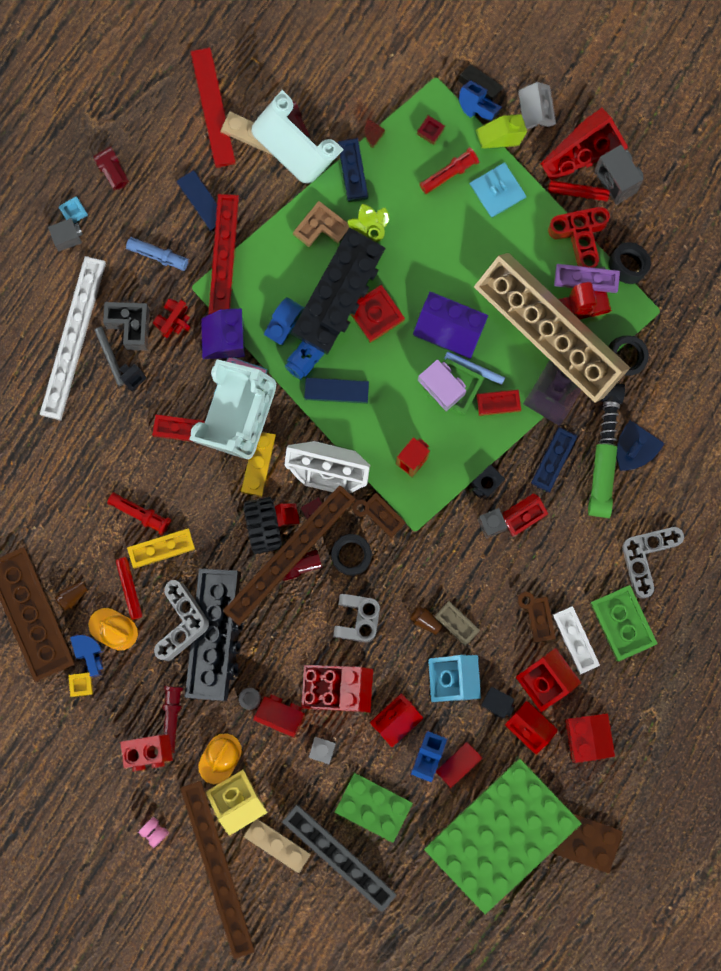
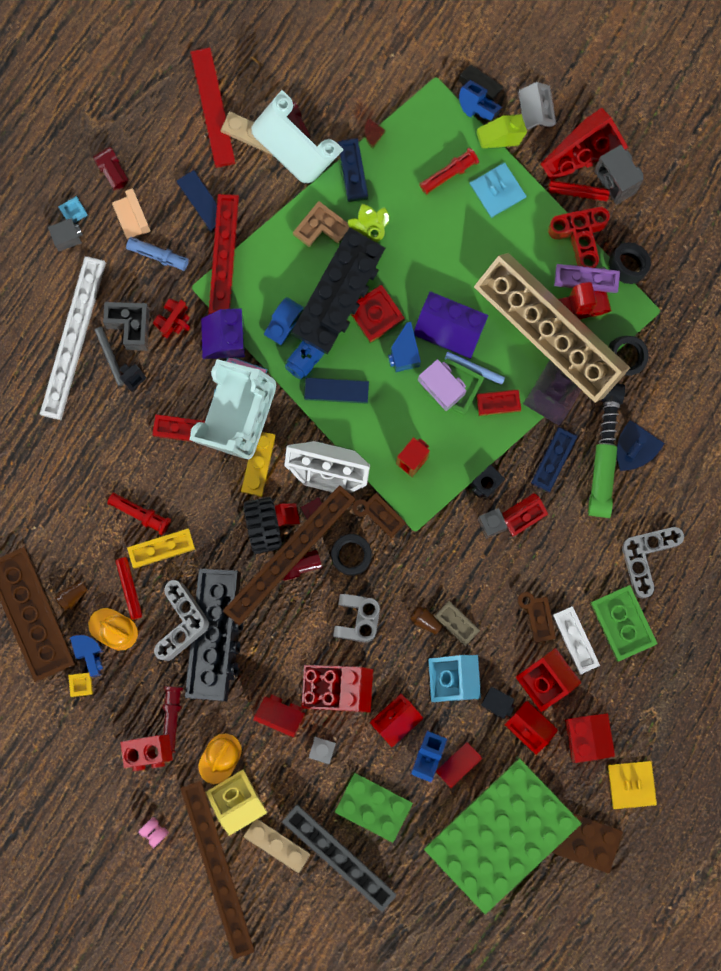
(131, 215): none -> light nougat panel
(249, 698): flat silver tile -> none
(404, 351): none -> blue slope
(430, 130): dark red plate -> none
(632, 785): none -> yellow piece

